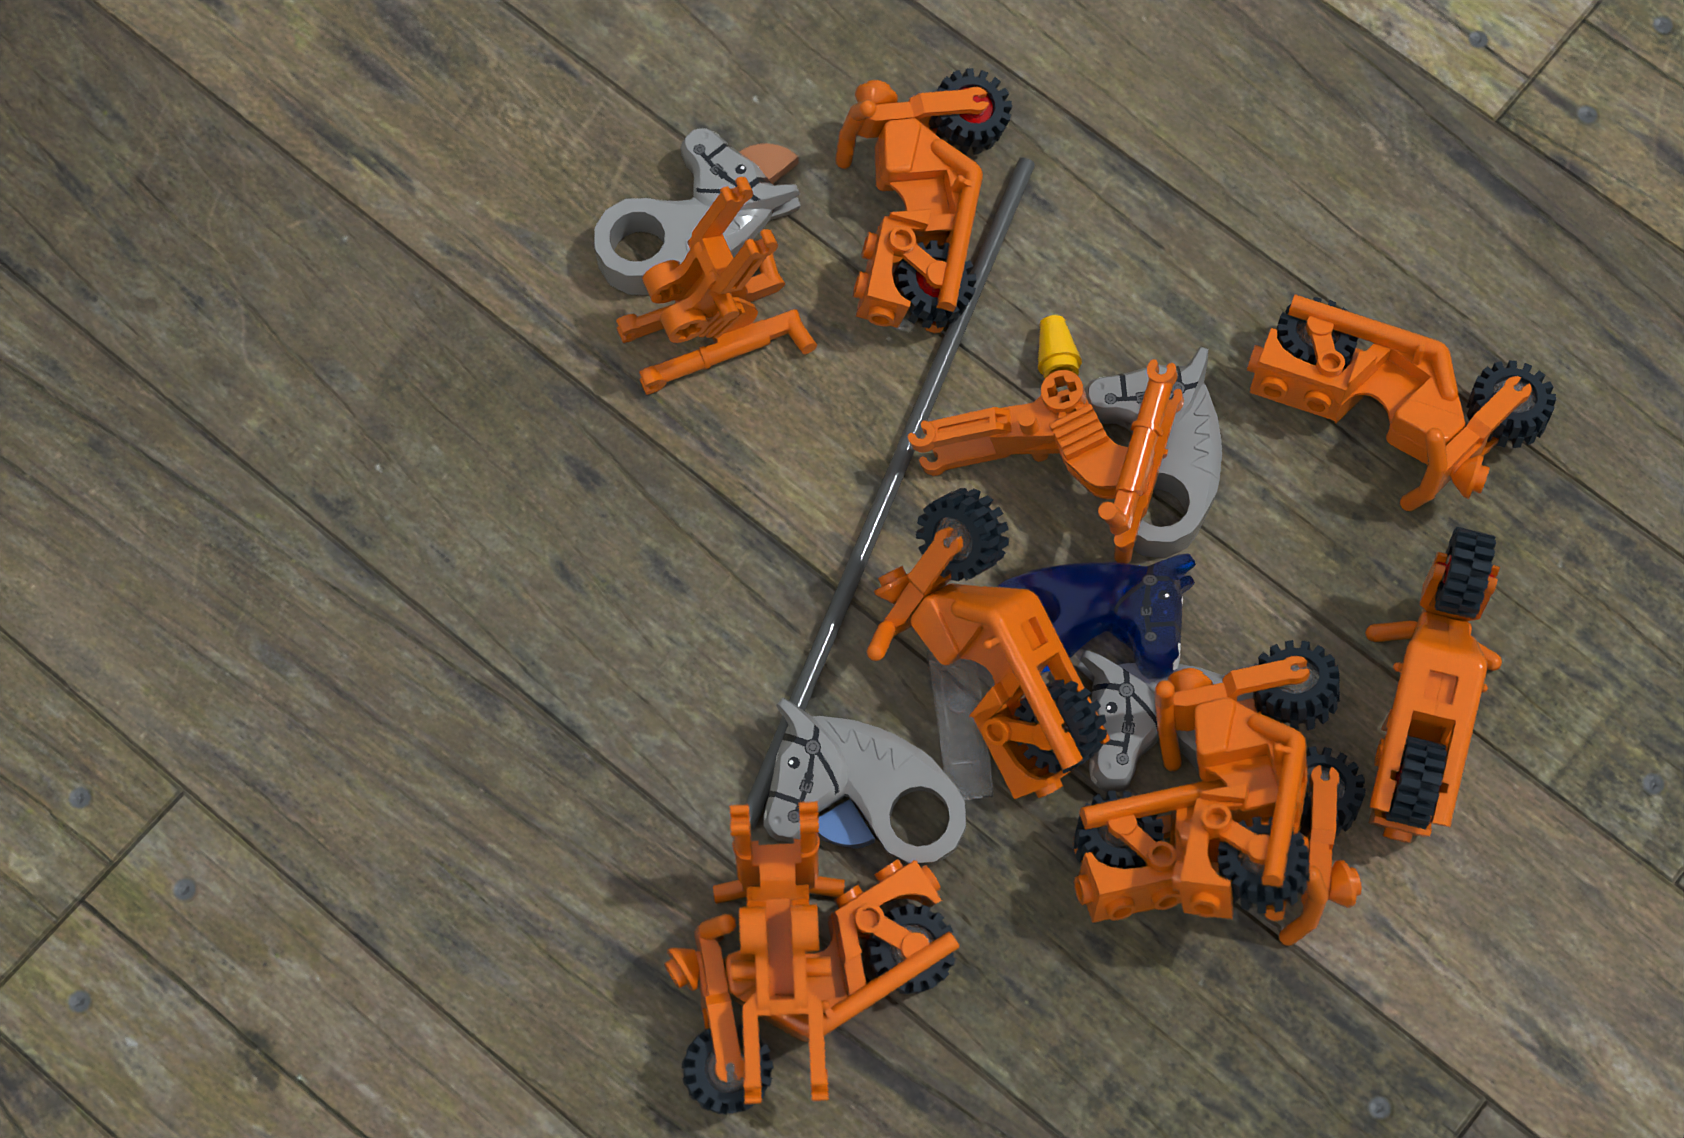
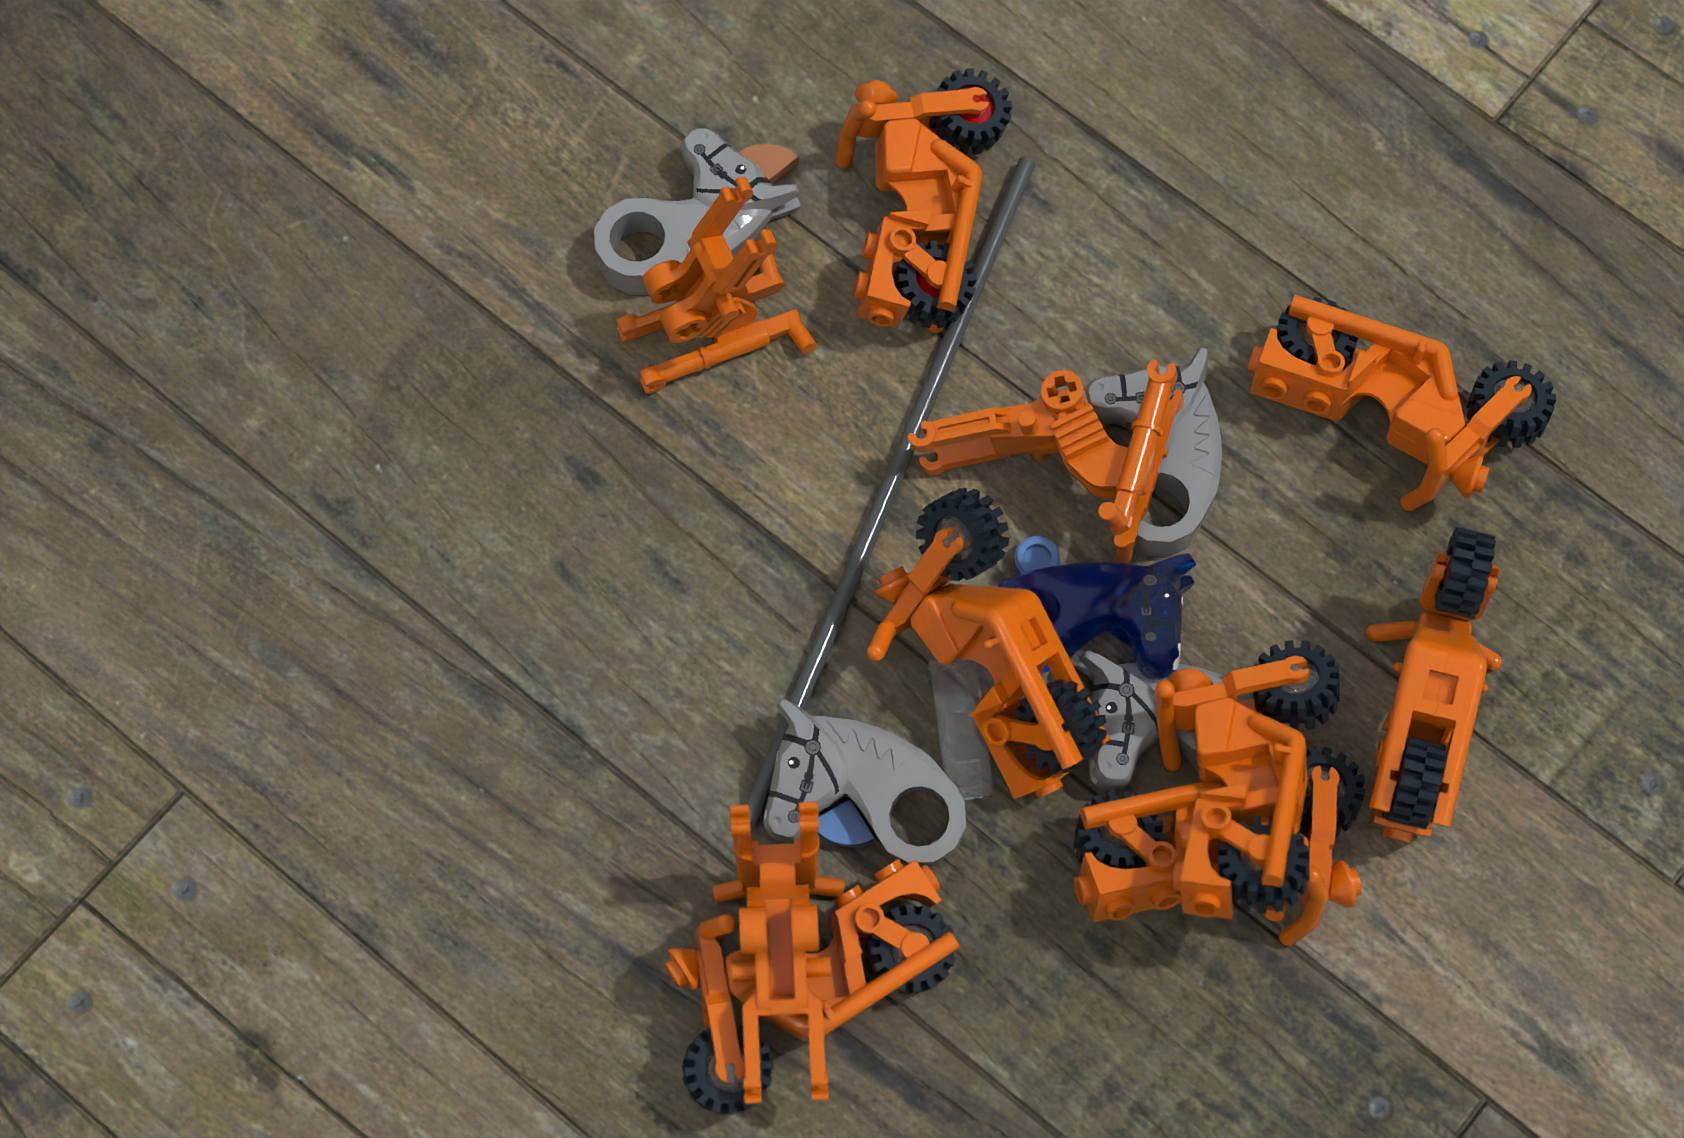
(1034, 554): none -> medium blue tile
(1056, 347): yellow cone -> none

